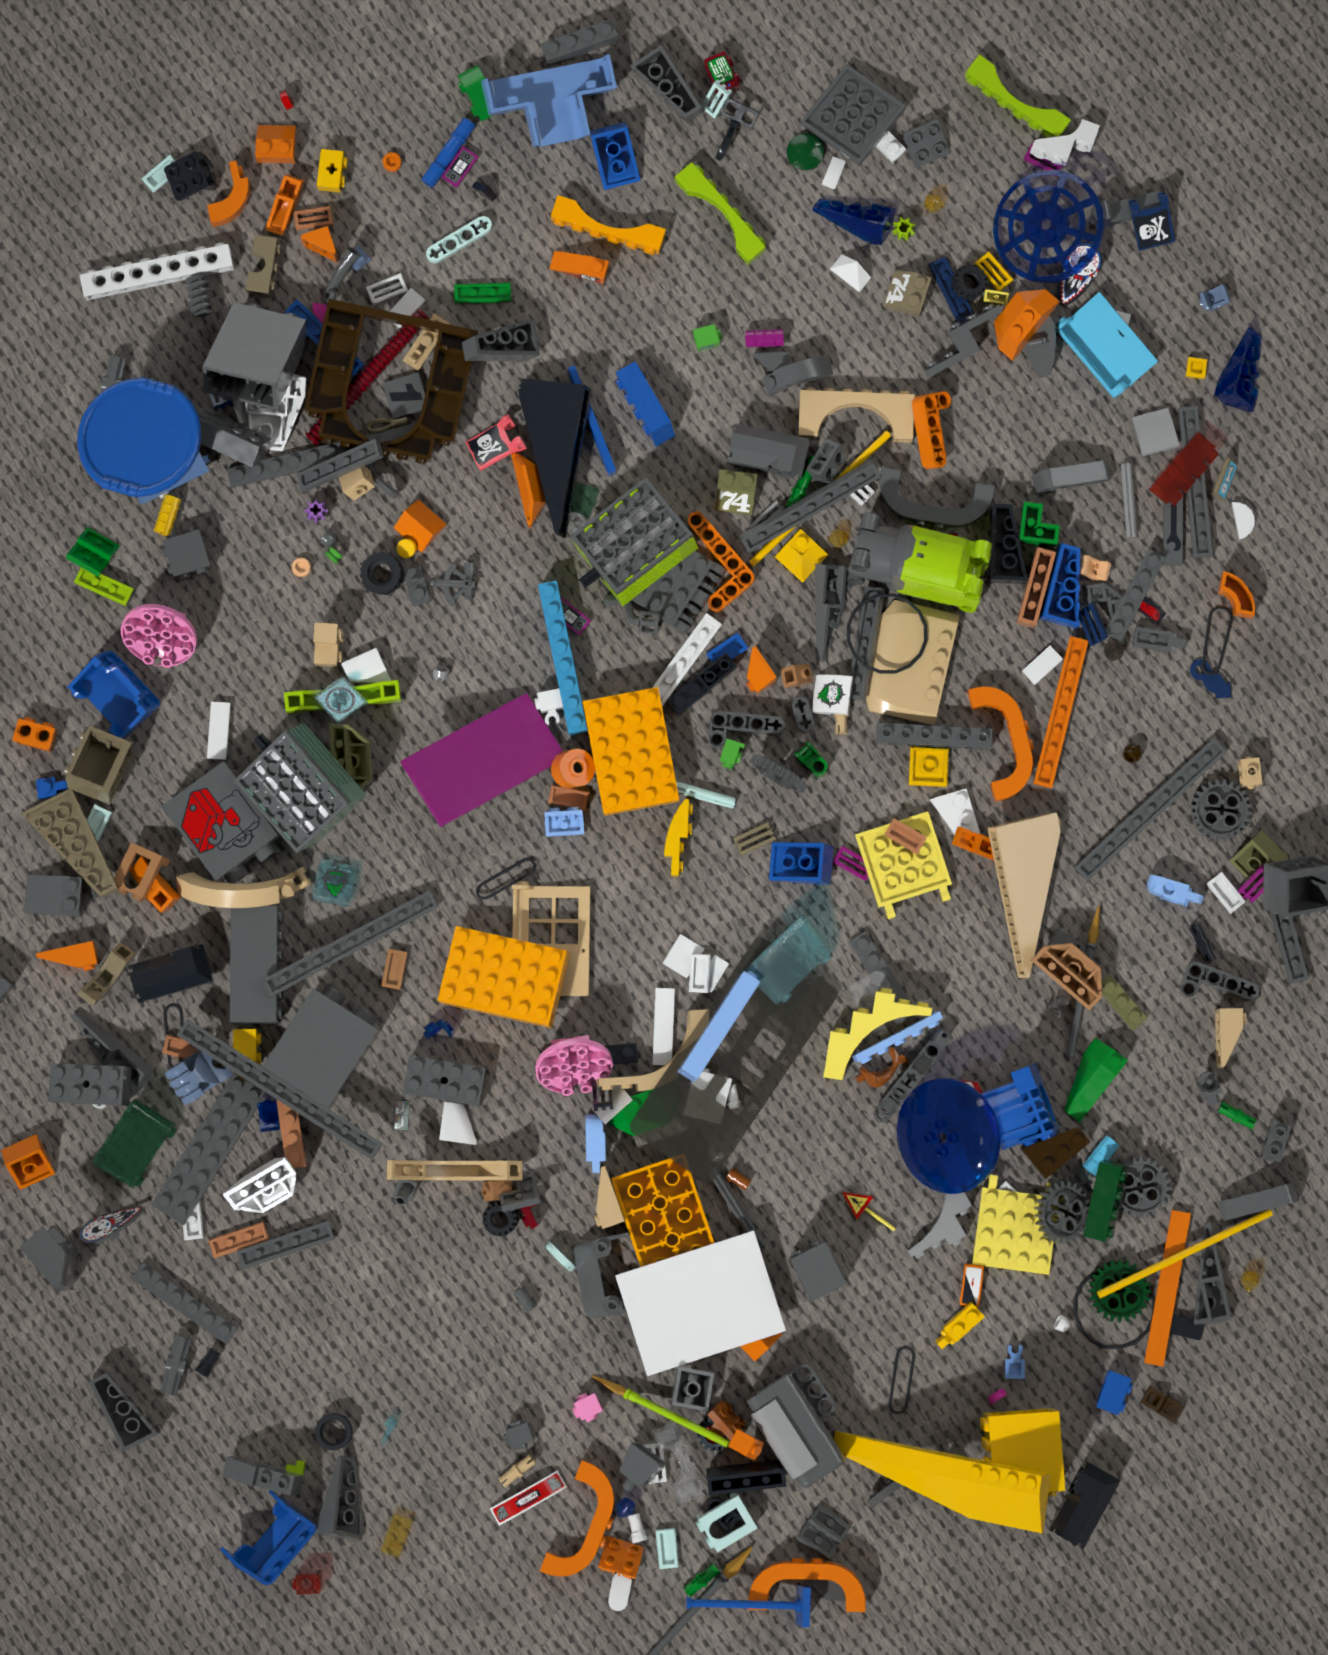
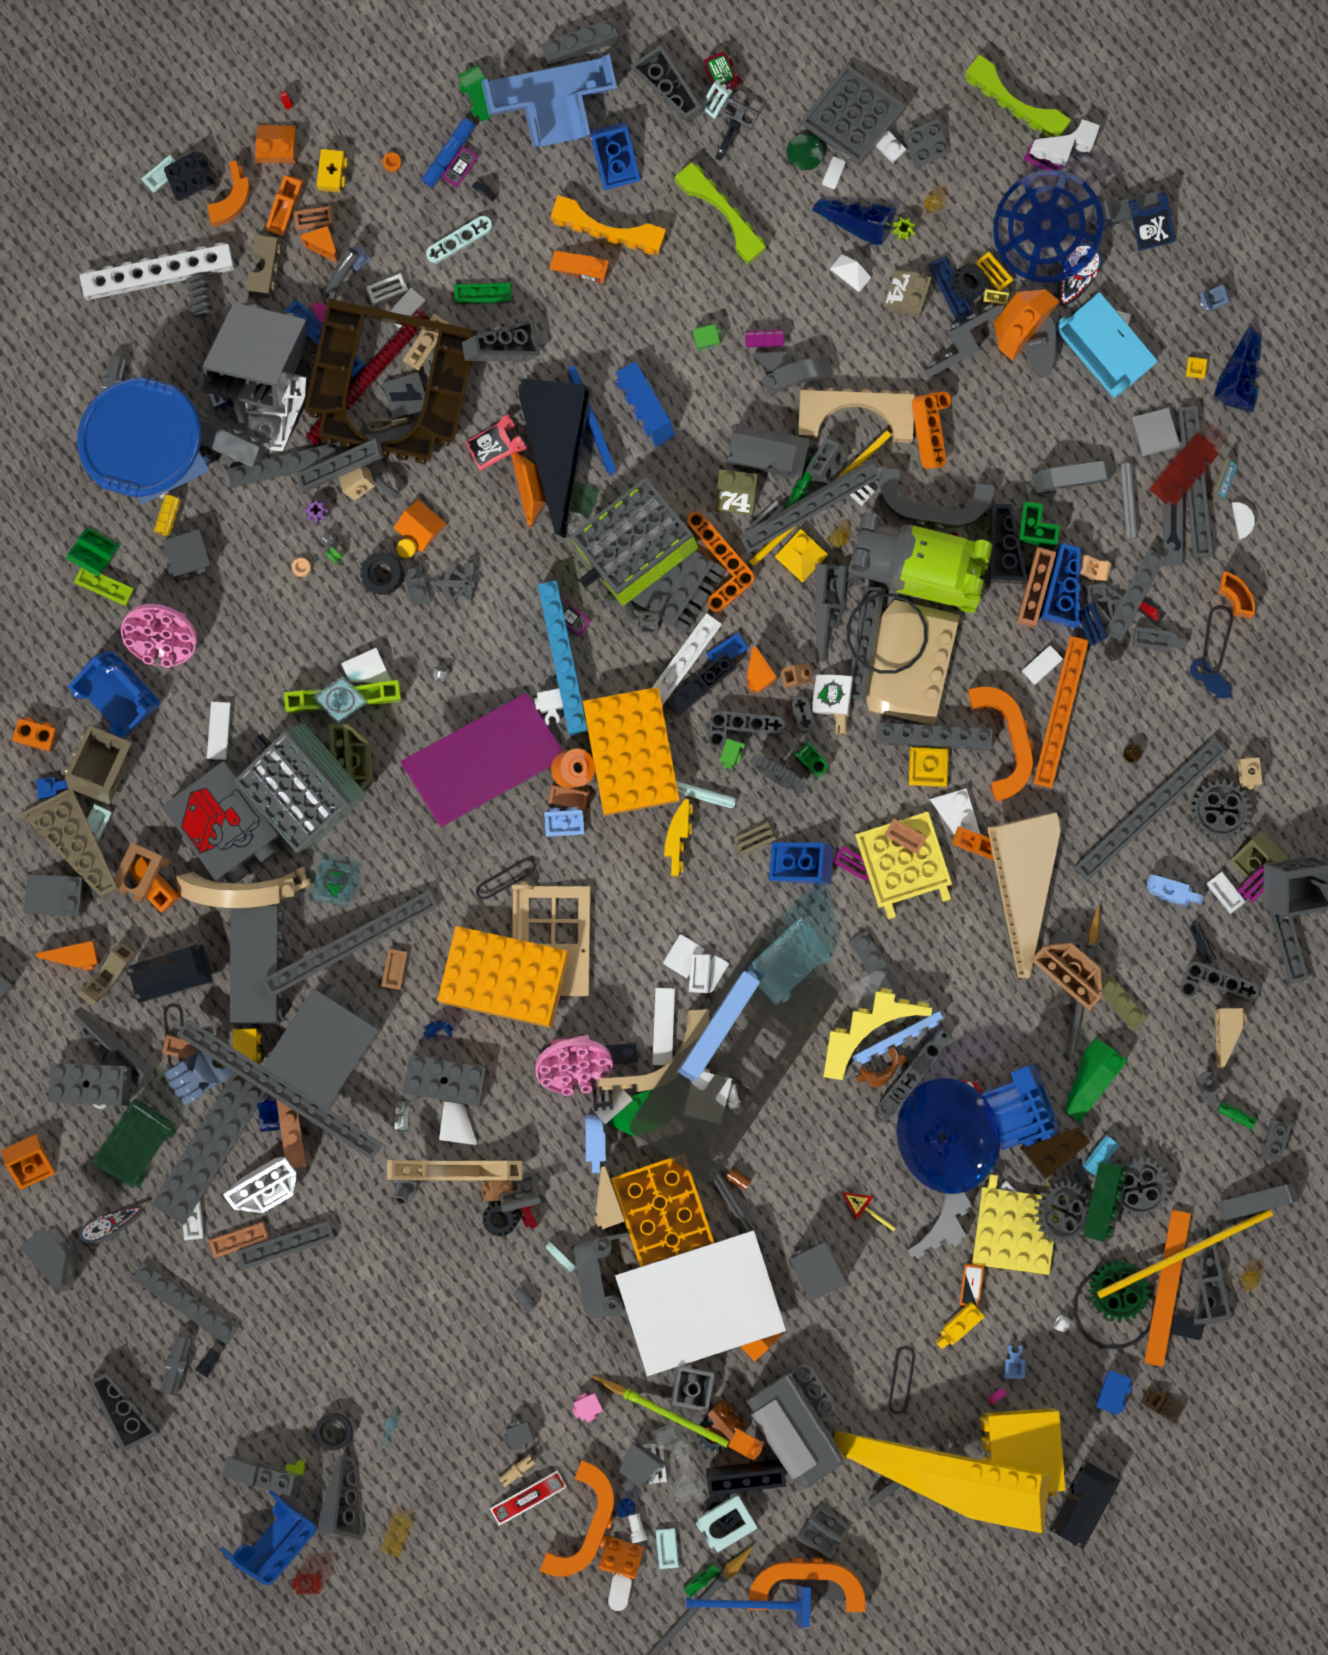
(327, 642): tan brick -> none

